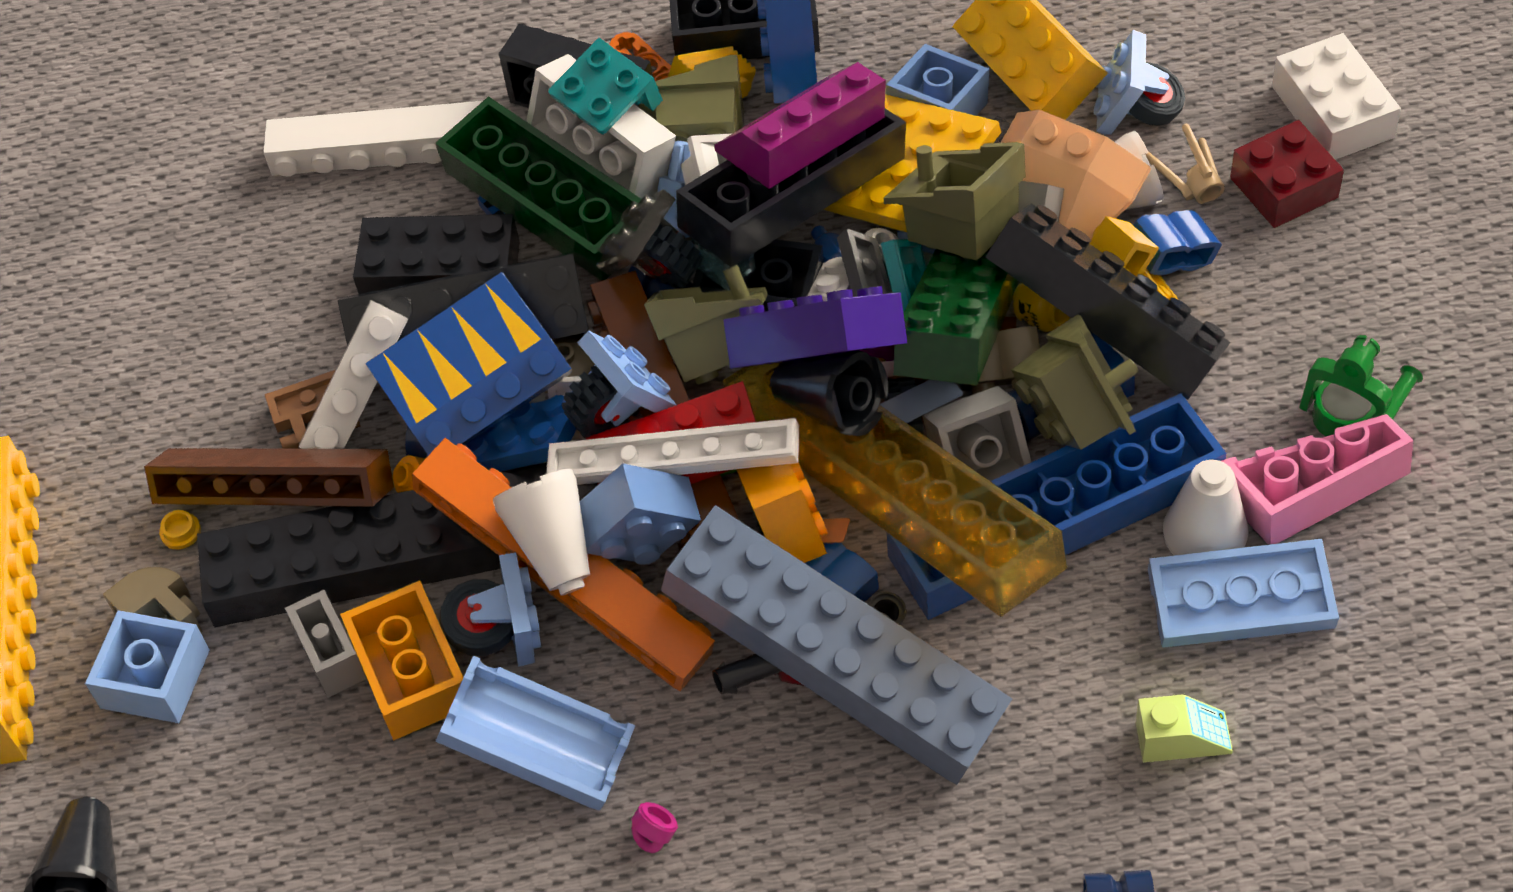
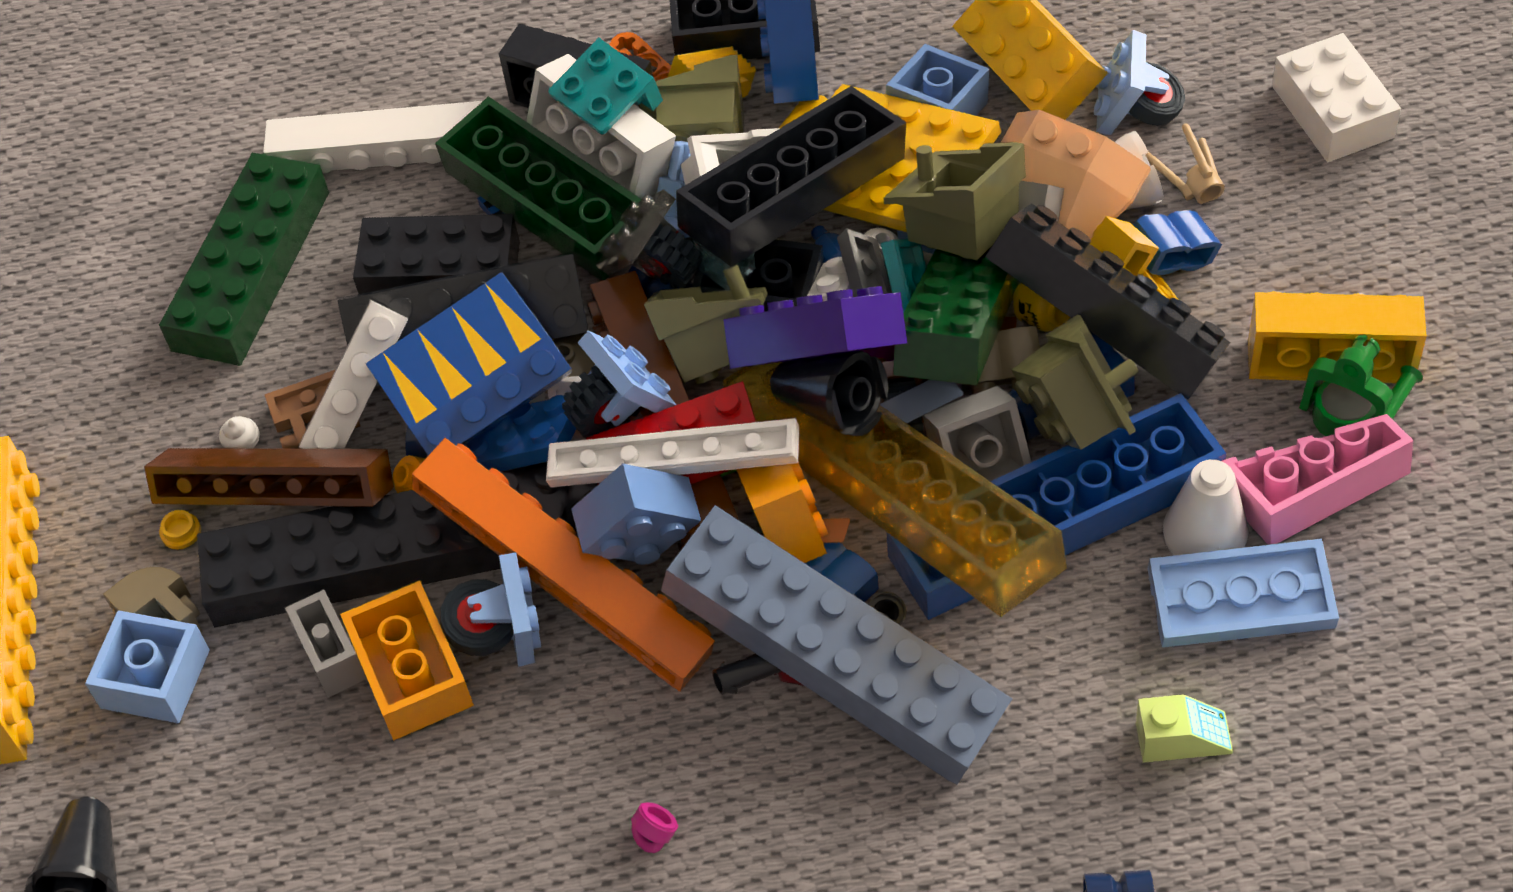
(239, 433): none -> white plate
(244, 259): none -> dark green brick
(535, 734): light blue gear -> none
(548, 528): white cone -> none
(807, 125): magenta slope -> none
(1286, 173): dark red brick -> none
(1298, 328): none -> yellow brick

